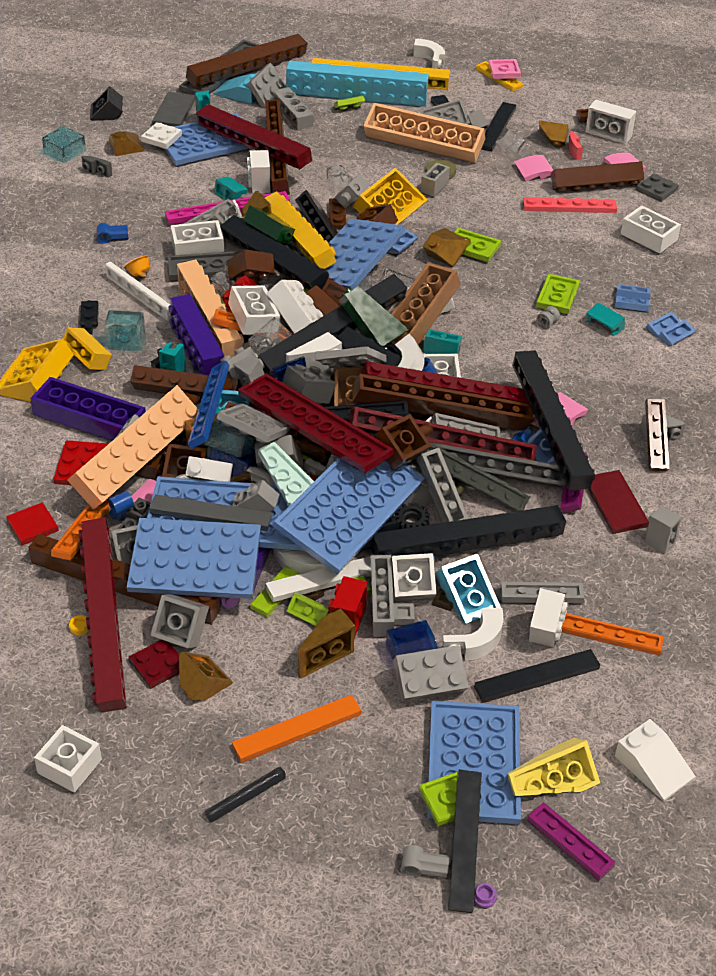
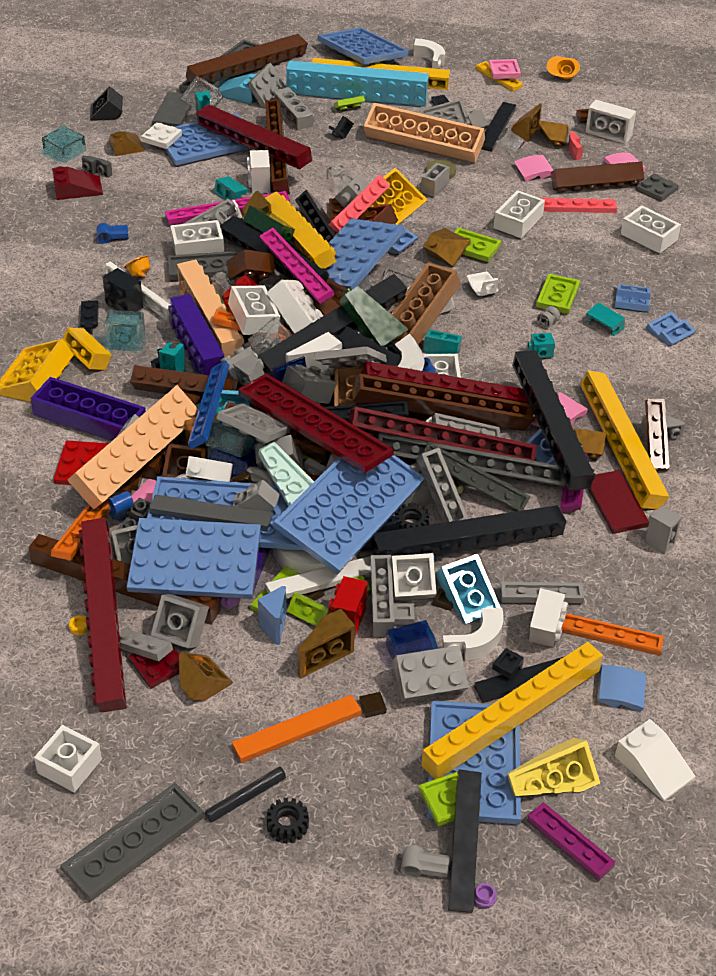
(31, 522): red tile -> none
(75, 183): none -> dark red slope
(122, 291): none -> black brick
(132, 483): none -> reddish brown plate
(132, 841): none -> dark grey plate
(144, 645): none -> light grey plate
(200, 85): none -> clear slope
(272, 613): none -> medium blue slope
(287, 808): none -> black tyre
(297, 265): none -> dark pink plate
(342, 128): none -> black bracket
(360, 203): none -> coral plate
(363, 46): none -> medium blue plate
(372, 704): none -> dark brown tile
(406, 440): reddish brown brick -> none
(483, 283): none -> white piece
(508, 663): none -> black bracket
(511, 711): none -> yellow brick
(519, 214): none -> white brick
(523, 436): blue tile -> none
(528, 124): none -> pearl gold slope
(543, 344): none -> teal brick
(563, 67): none -> light orange piece
(592, 441): none -> pearl gold slope
(621, 686): none -> medium blue slope
(624, 440): none -> yellow brick

